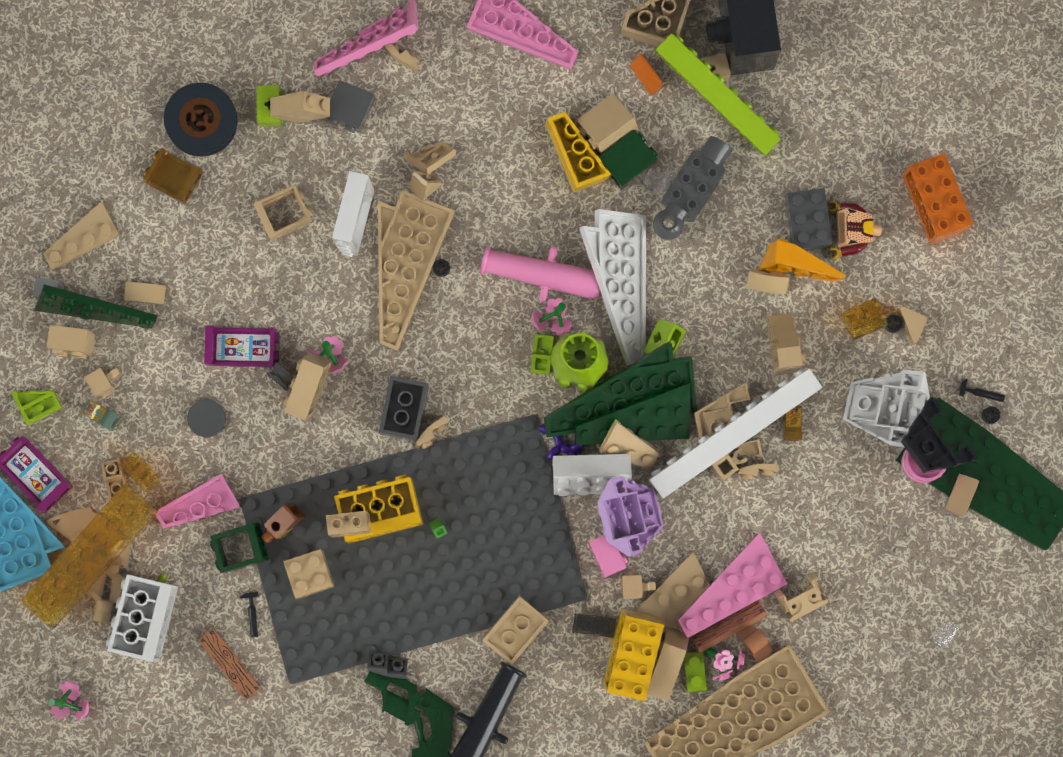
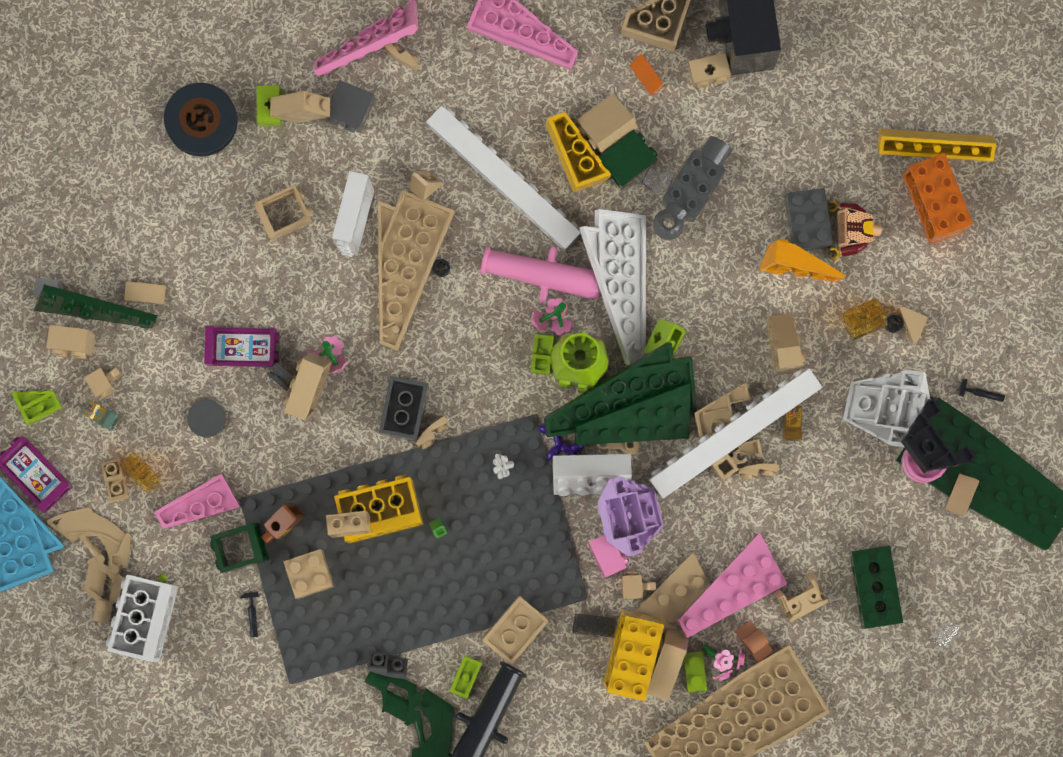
(62, 707): bright pink plant -> none
(83, 237): tan wing -> none
(89, 555): clear yellow brick -> none
(172, 176): pearl gold panel -> none
(229, 664): nougat tile -> none
(431, 156): tan wing -> none
(465, 677): none -> lime plate
(502, 466): none -> white plant
(503, 178): none -> white brick
(623, 441): tan wing -> none
(717, 94): lime brick -> none
(728, 626): nougat tile -> none
(770, 283): tan slope -> none
(885, 578): none -> dark green brick
(936, 143): none -> yellow brick
(986, 411): black bush -> none

